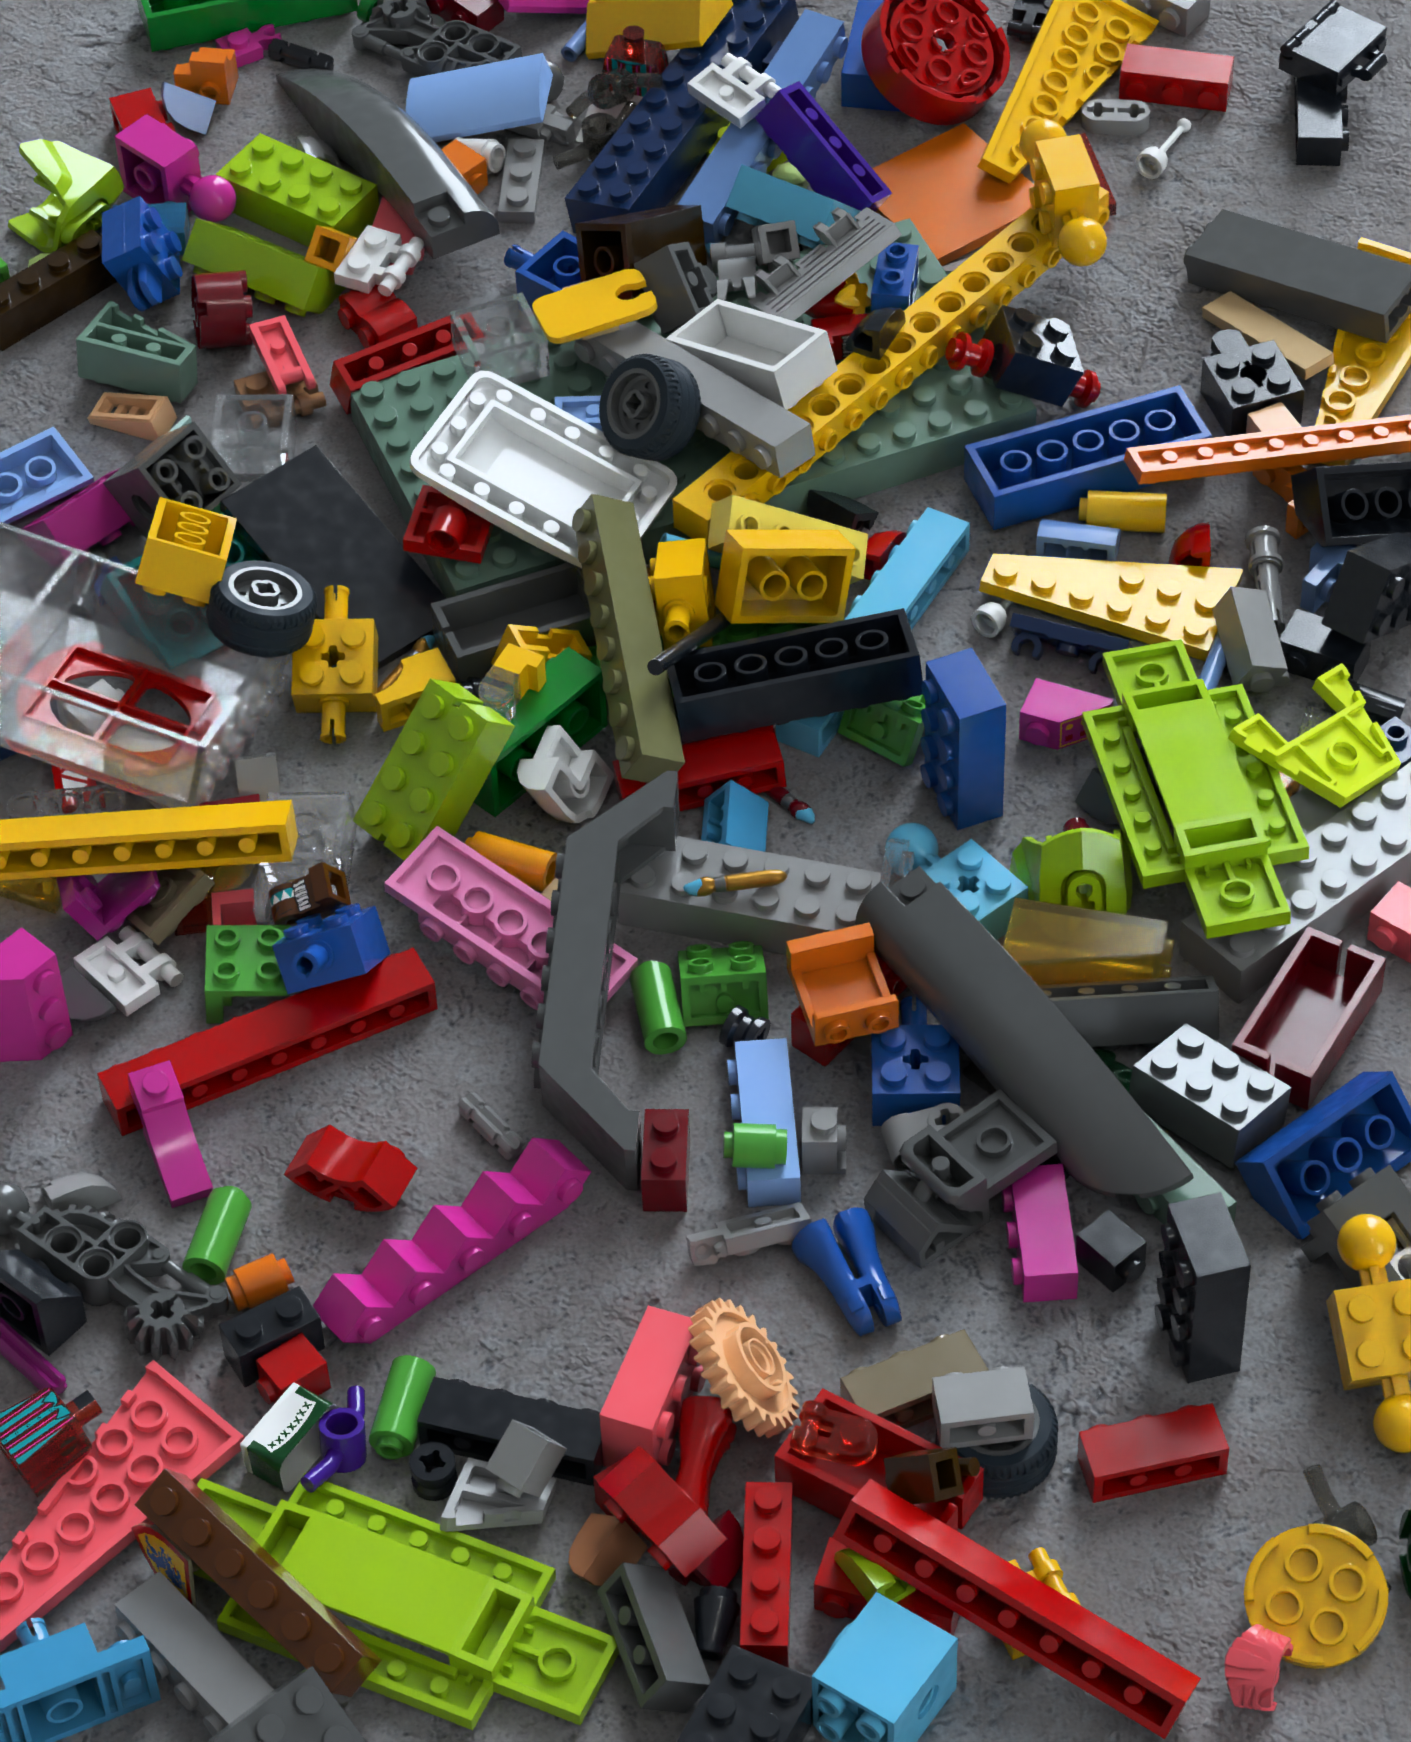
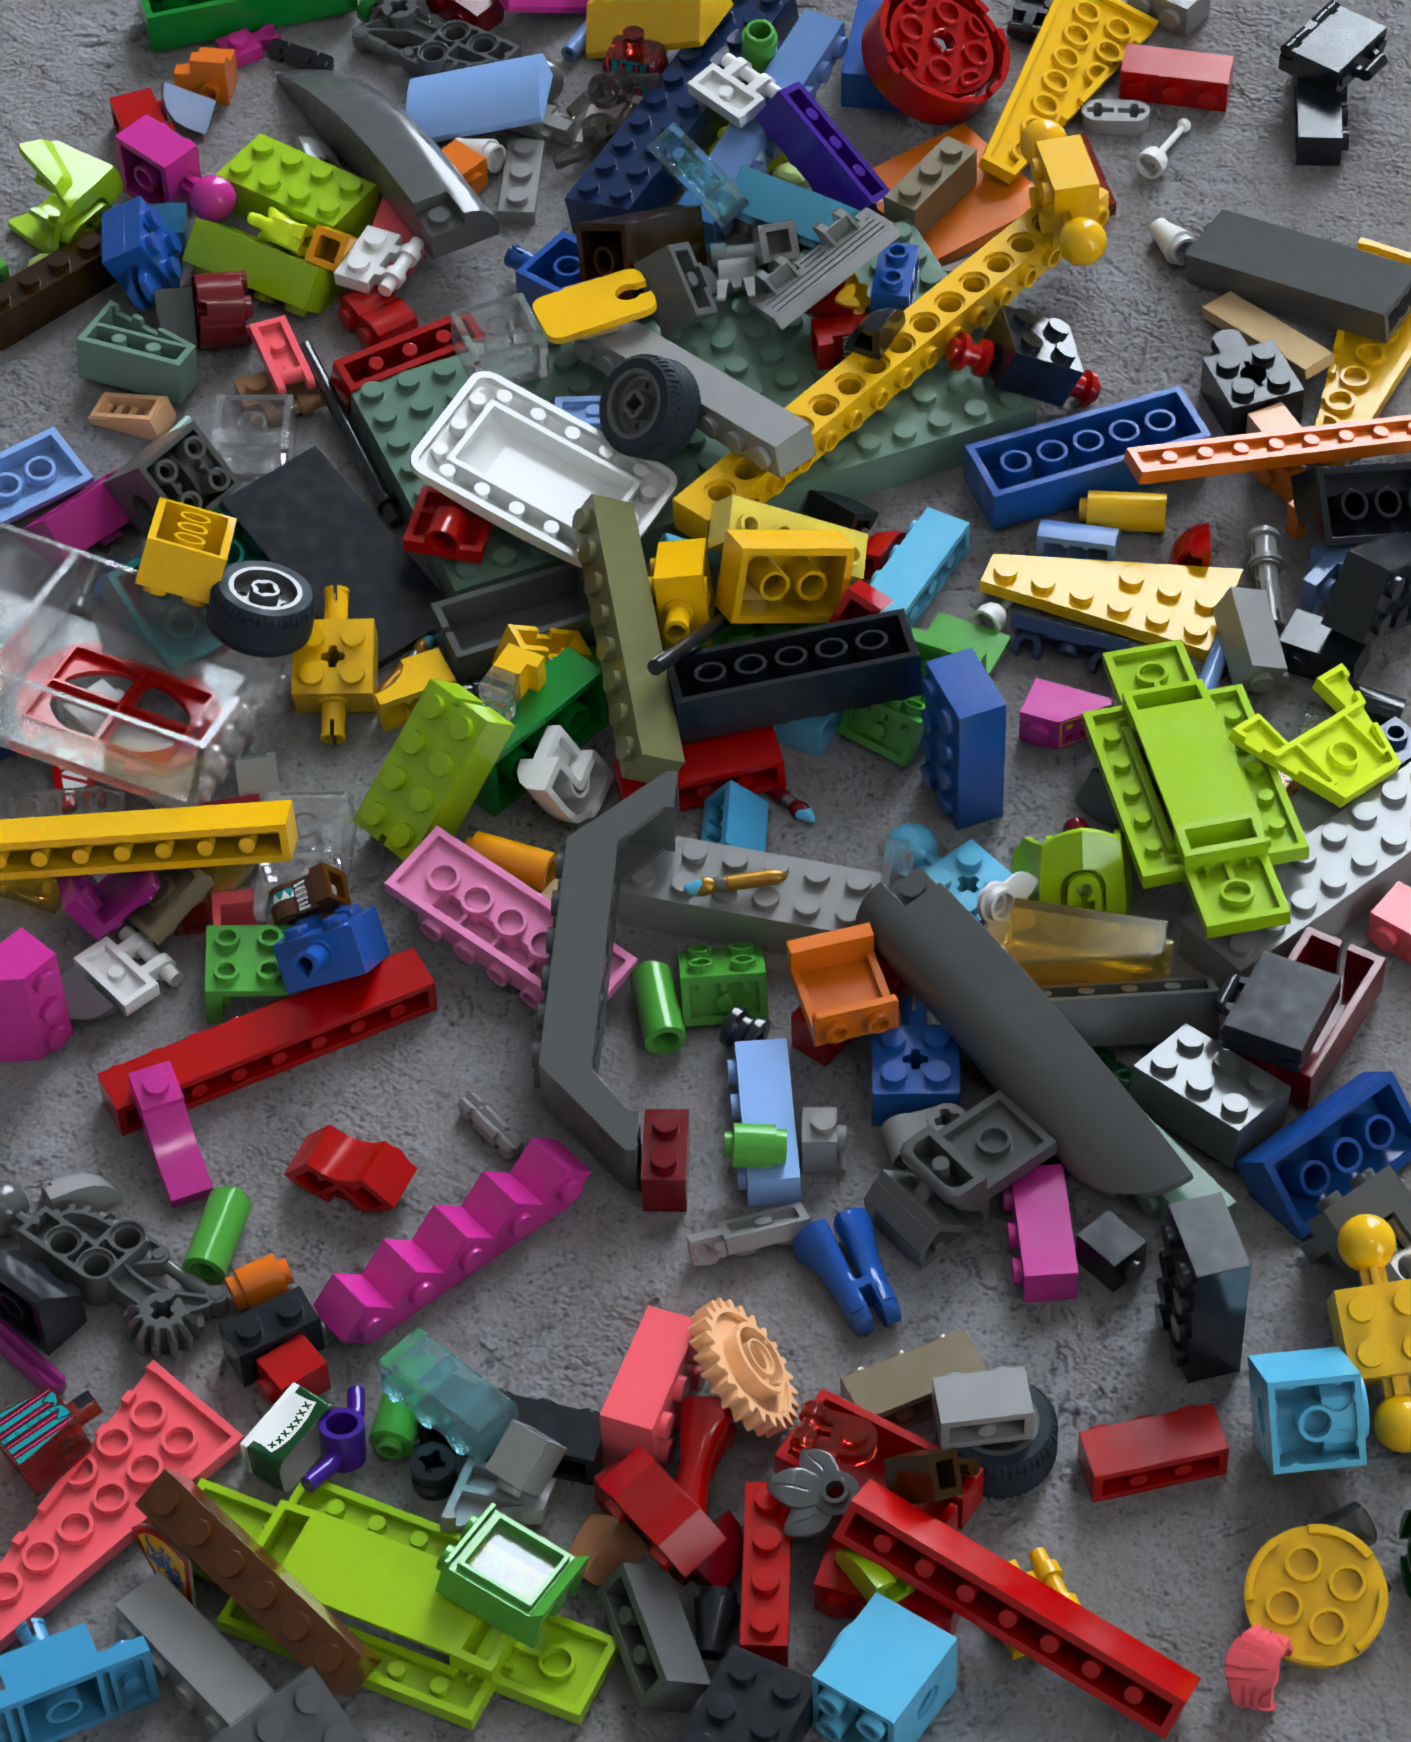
(176, 312): none -> dark grey brick
(282, 230): none -> neon yellow animal
(386, 502): none -> black bar
(446, 1395): none -> clear light blue brick
(508, 1575): none -> bright green window
(698, 175): none -> clear light blue brick
(759, 44): none -> bright green brick
(759, 350): white piece -> none
(807, 1492): none -> dark grey plate
(860, 601): none -> red brick
(933, 185): none -> dark tan brick
(953, 635): none -> bright green bracket
(997, 901): none -> white plate
(1171, 240): none -> white cone
(1277, 1011): none -> piece
(1308, 1410): none -> medium azure brick

